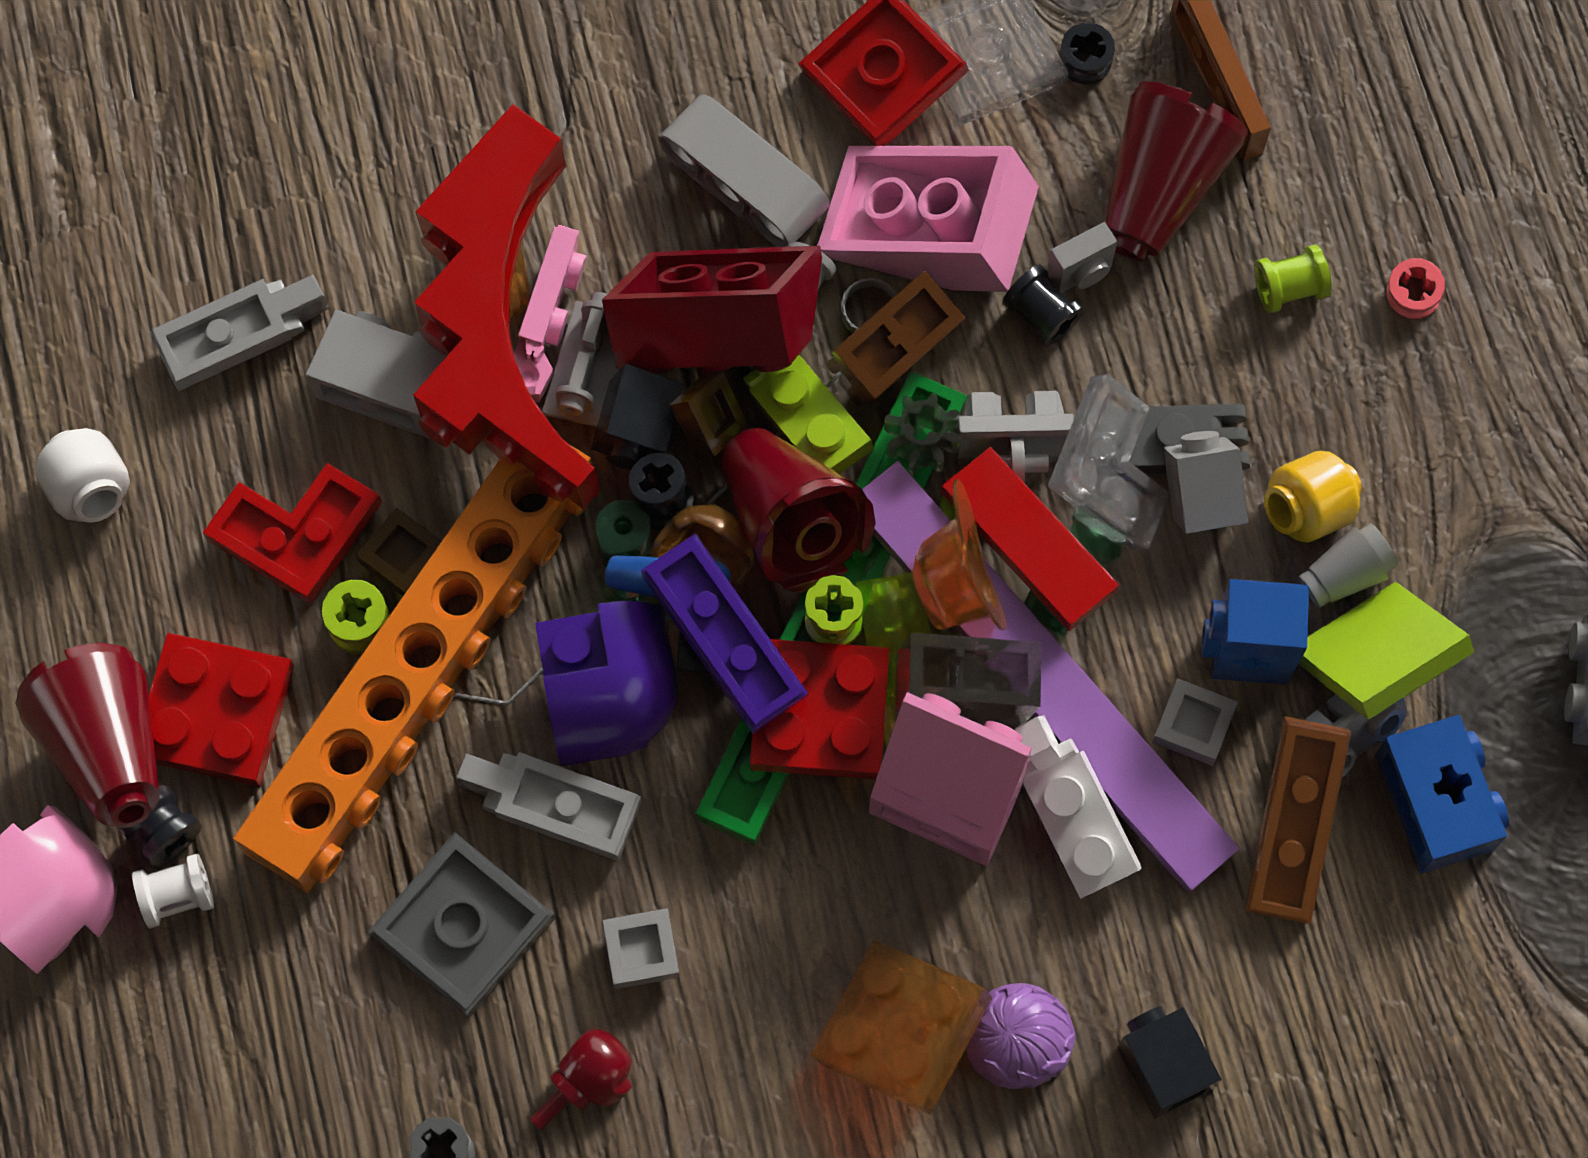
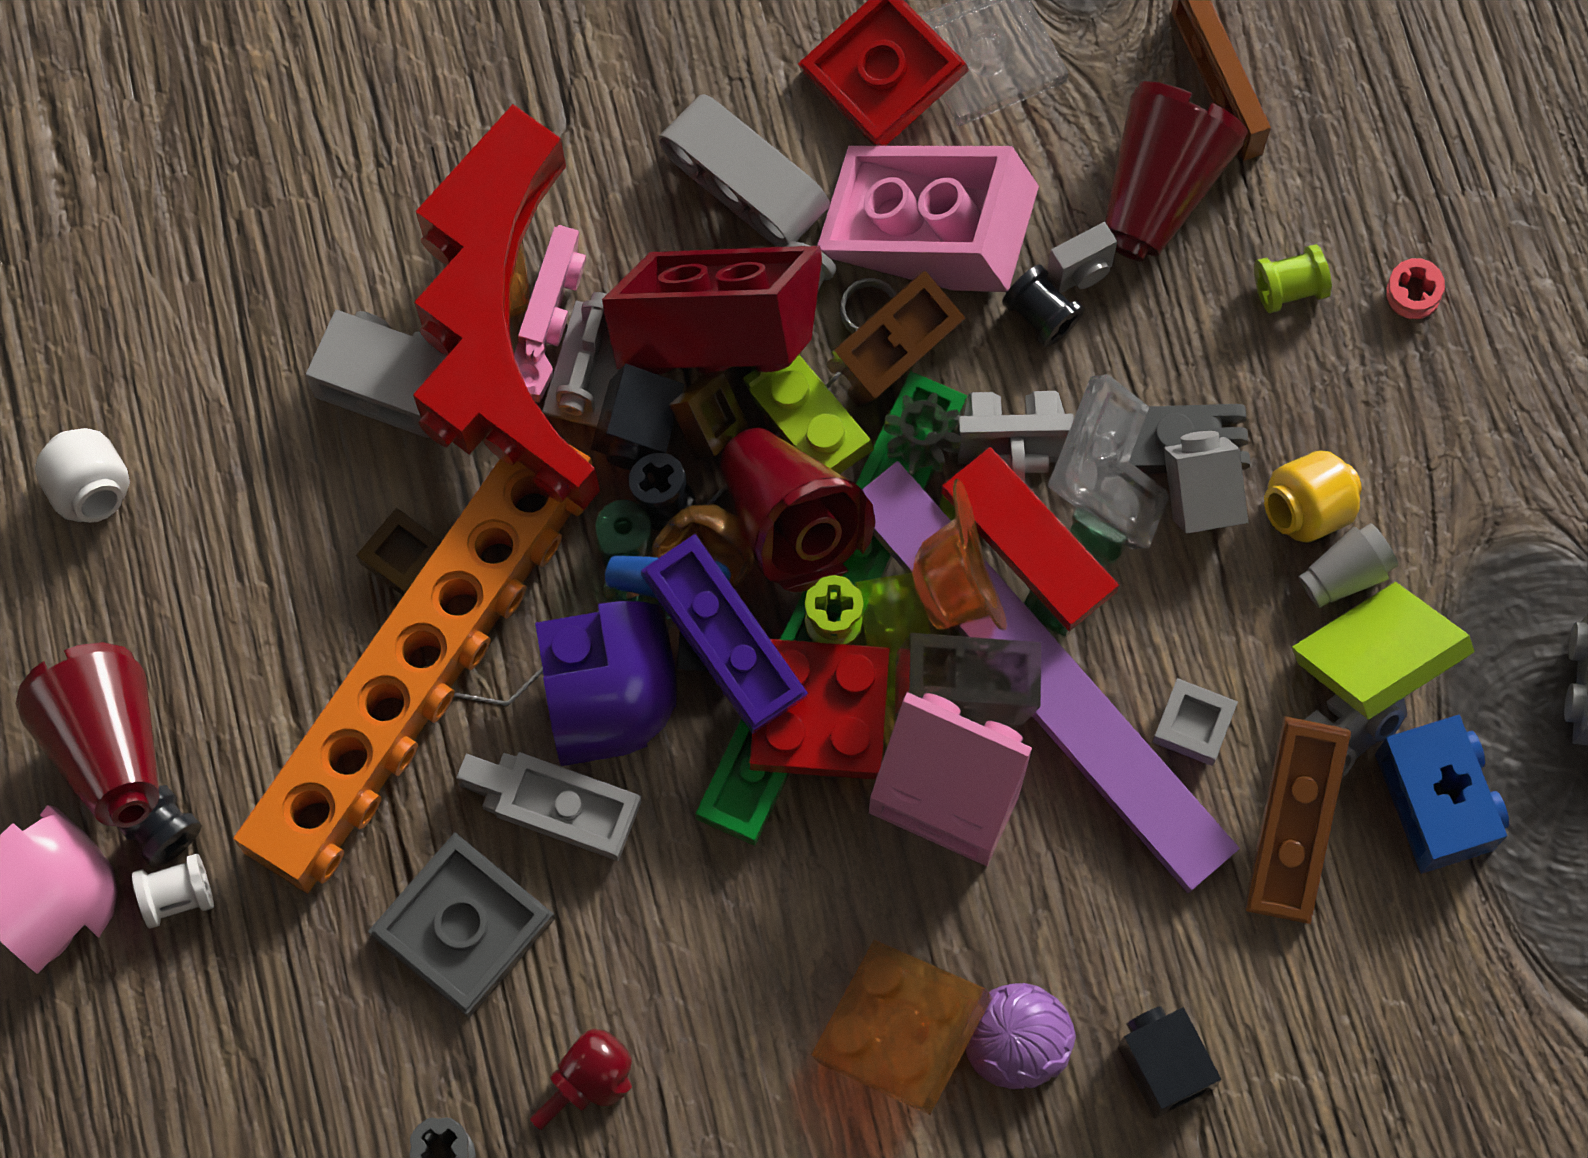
(217, 707): red plate -> none
(236, 328): light grey hinge -> none
(300, 546): red plate -> none
(361, 626): lime wheel -> none
(641, 948): light grey plate -> none
(1075, 810): white hinge -> none
(1094, 68): black bush -> none
(1257, 631): blue brick -> none

